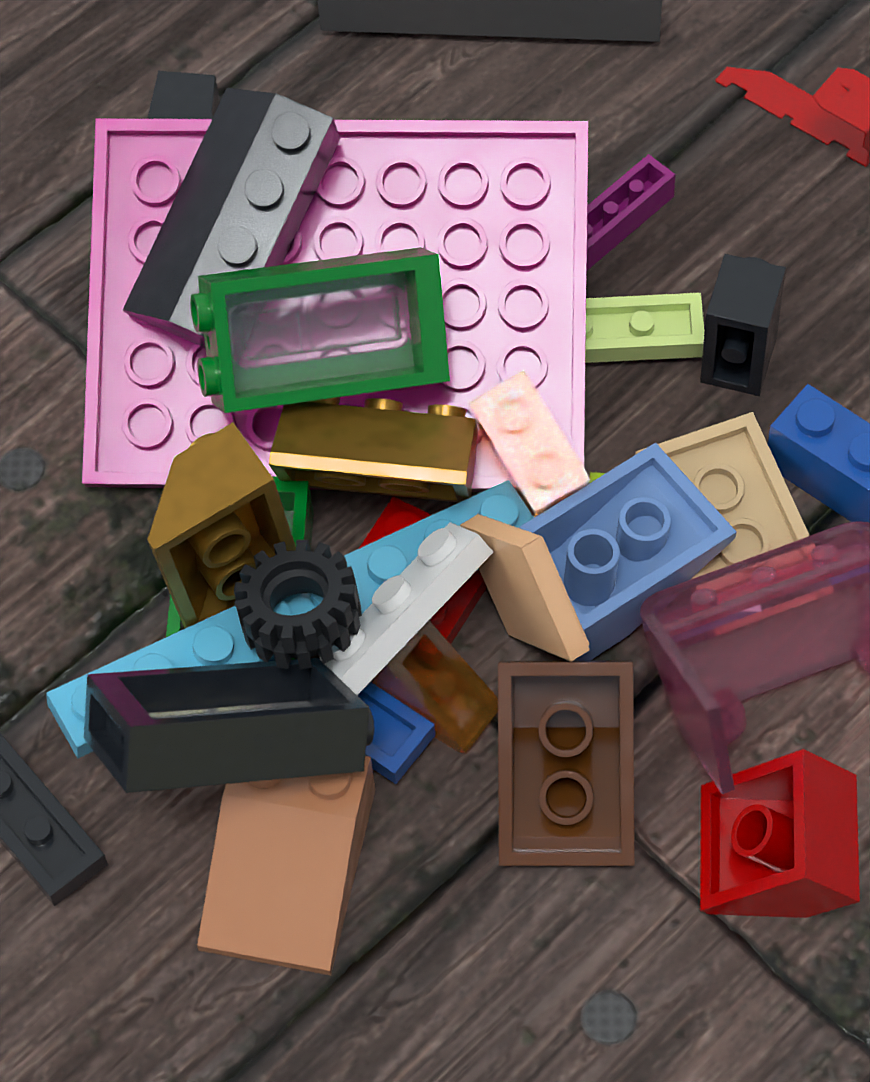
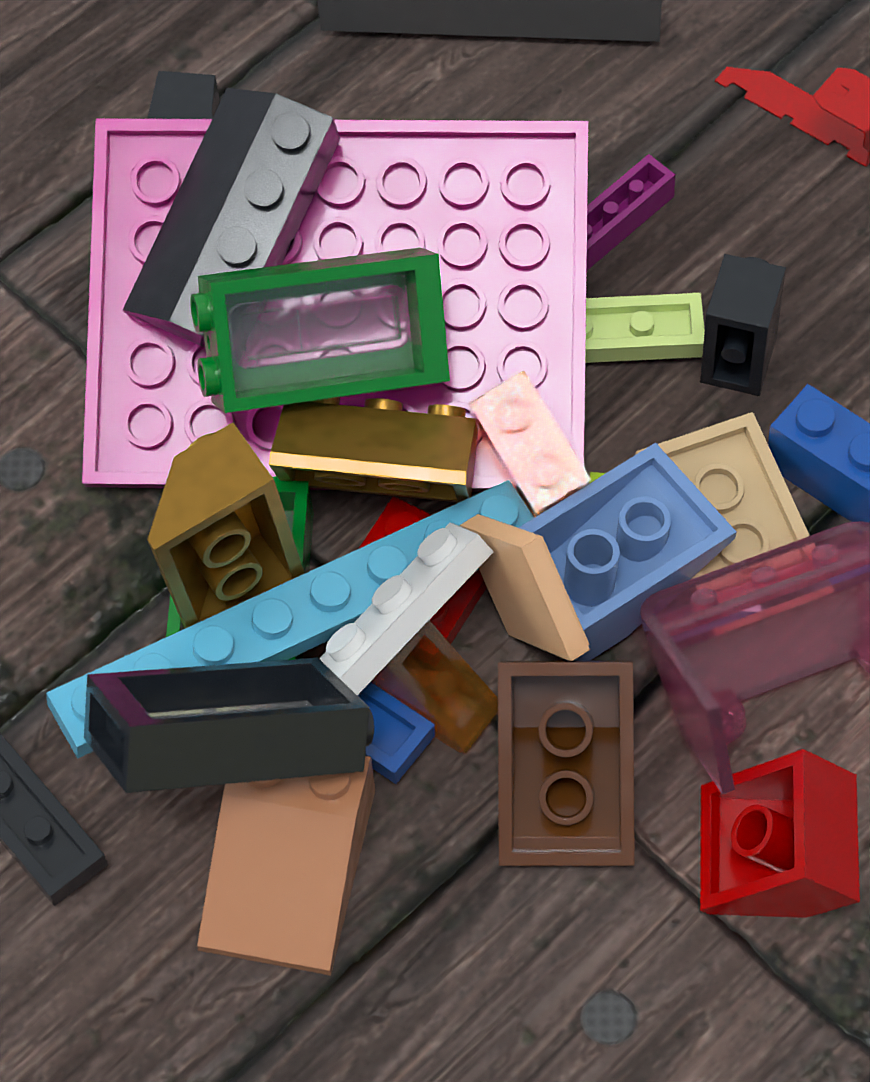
(304, 633): black tyre -> none

